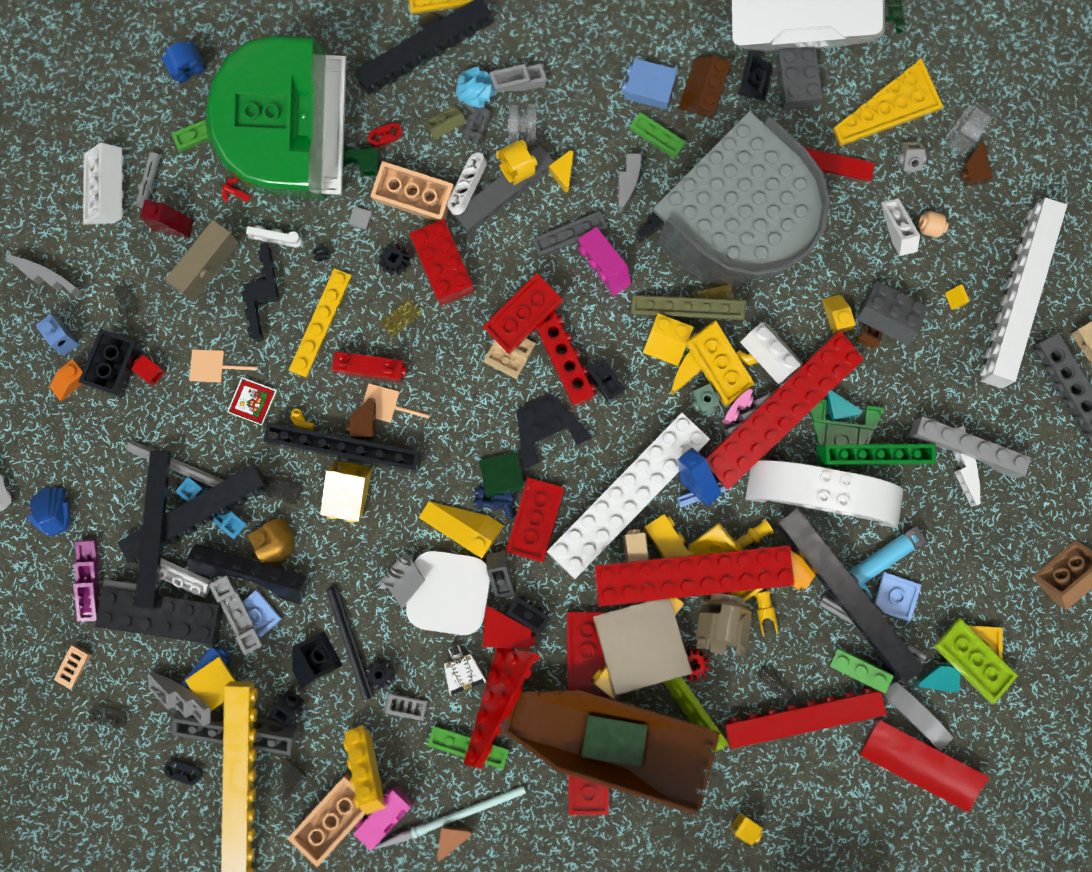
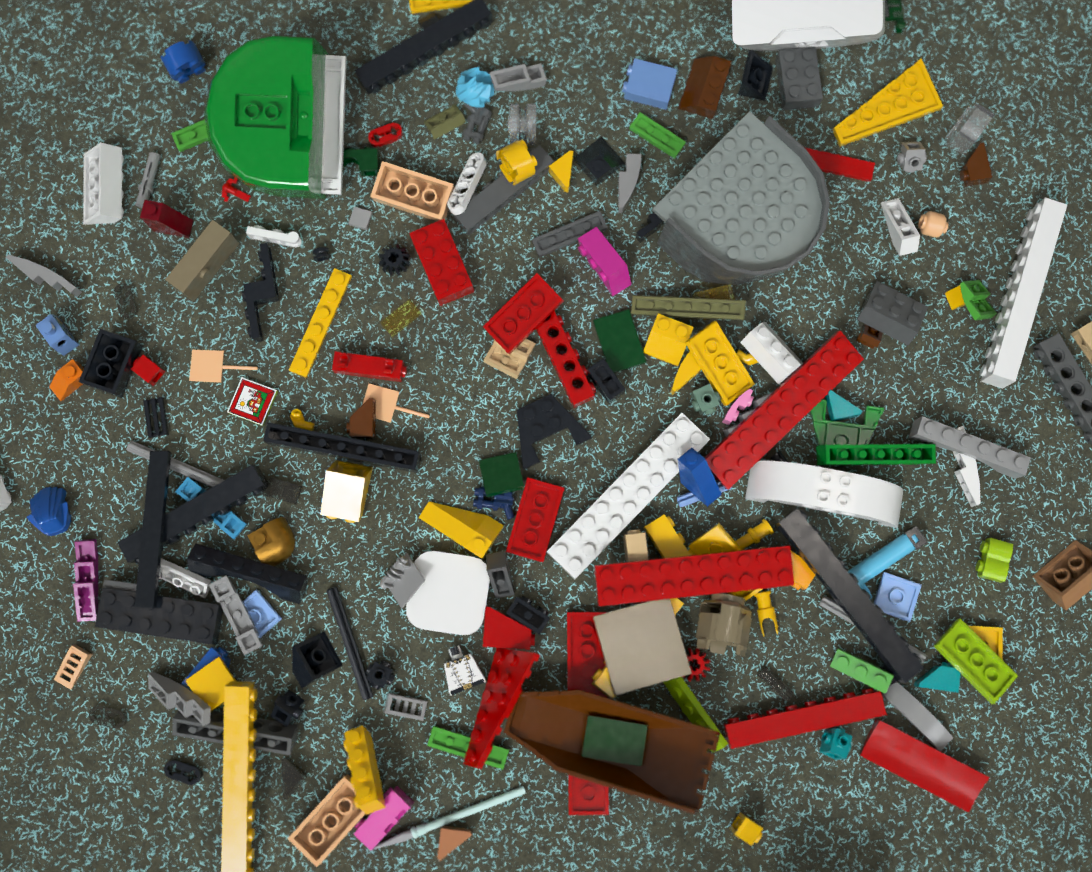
(155, 417): none -> black tile
(598, 161): none -> black slope
(619, 341): none -> dark green tile
(835, 743): none -> teal brick
(838, 313): yellow slope -> none
(975, 296): none -> bright green slope
(994, 560): none -> lime brick

